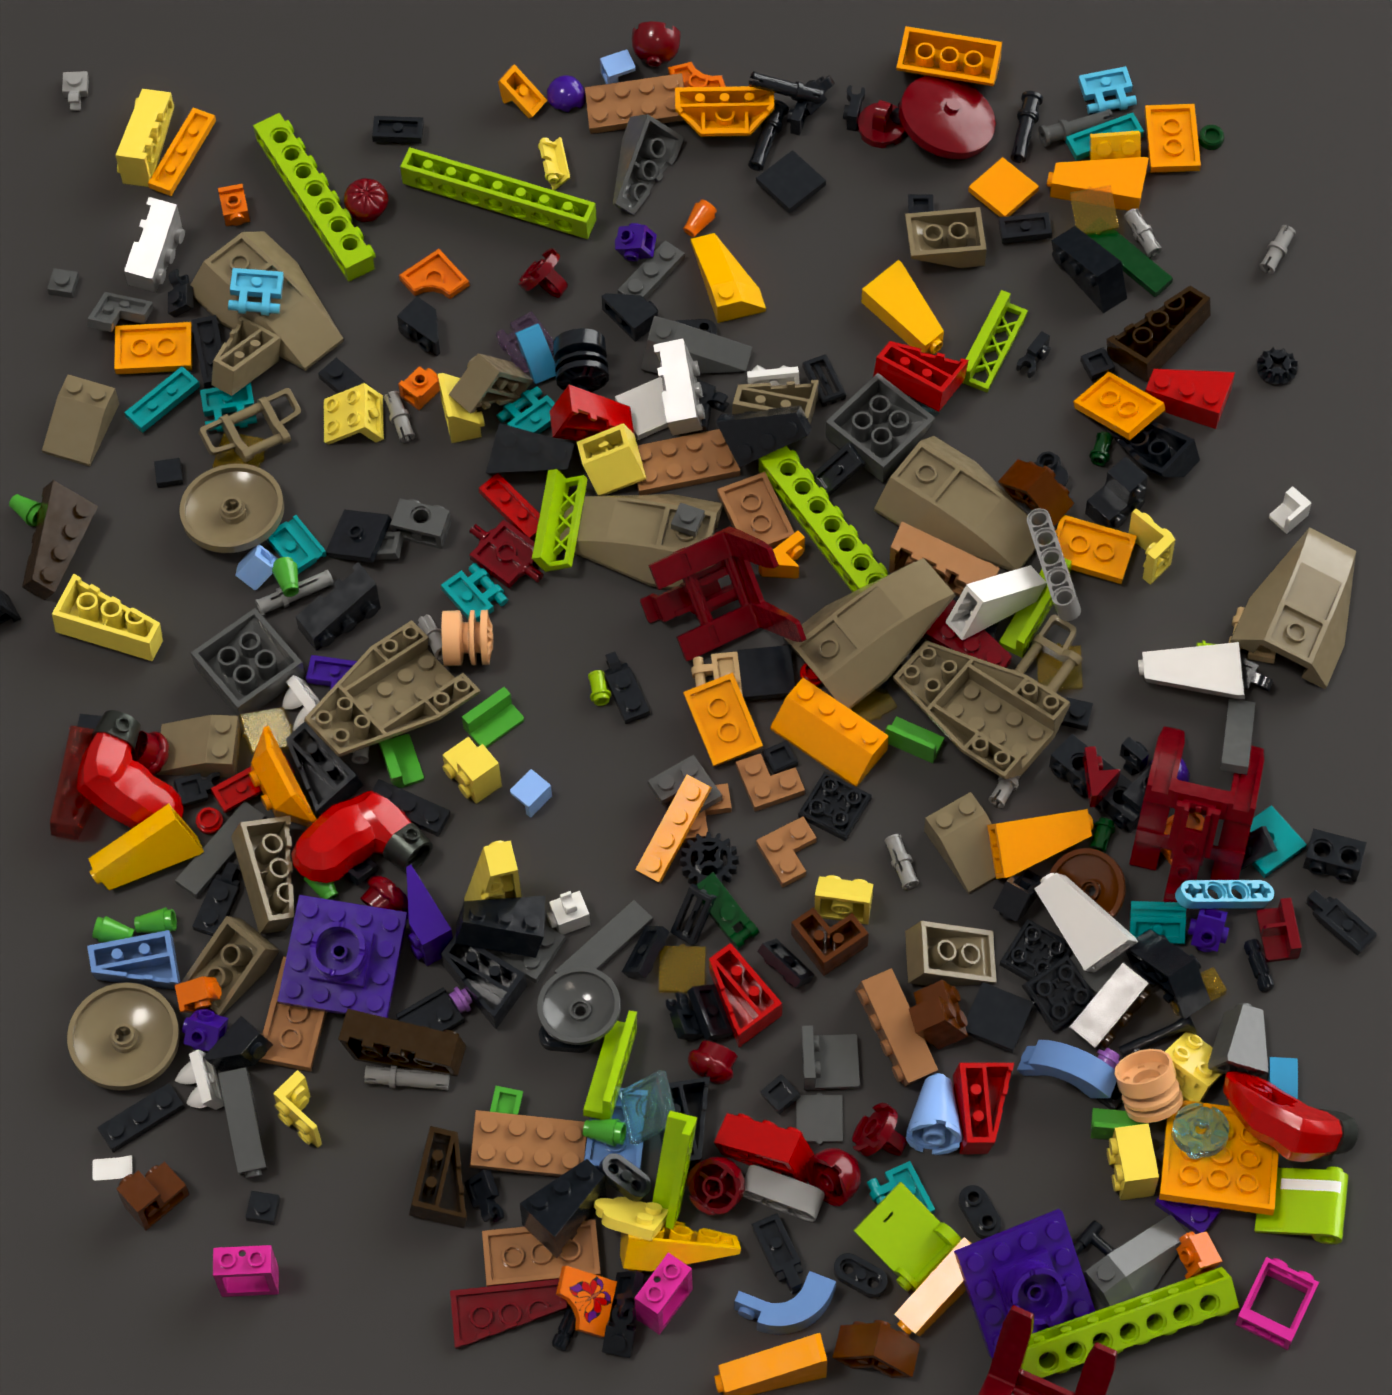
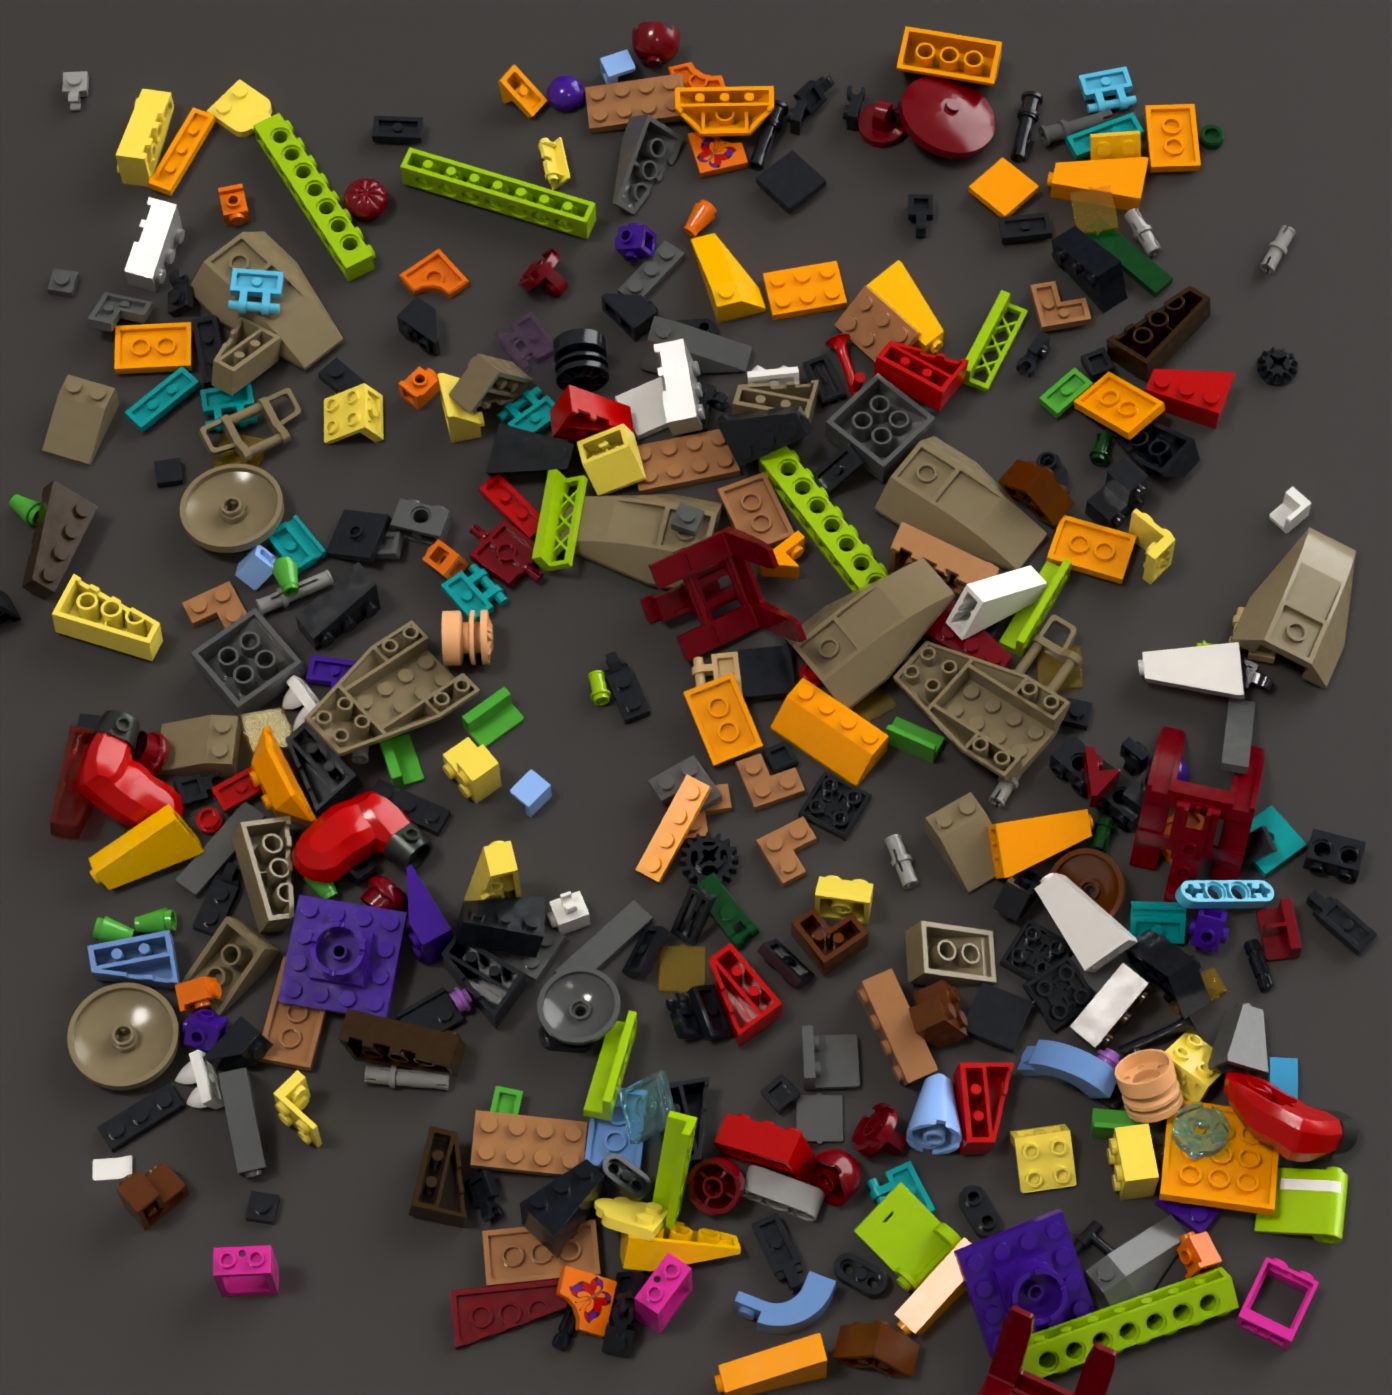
(215, 603): none -> medium nougat plate
(241, 109): none -> light yellow plate
(399, 416): light grey pin -> none
(429, 627): light grey axle -> none
(445, 559): none -> orange brick
(536, 353): dark azure slope -> none
(606, 1131): bright green cone -> none
(713, 1061): dark red piece -> none
(715, 155): none -> orange tile
(794, 90): black pin -> none
(804, 290): none -> light orange plate
(839, 344): none -> red piece
(875, 323): none -> medium nougat plate
(947, 237): dark tan slope -> none
(1044, 1158): none -> light yellow bracket
(1053, 313): none -> medium nougat plate
(1053, 564): light grey beam -> none
(1064, 392): none -> bright green plate

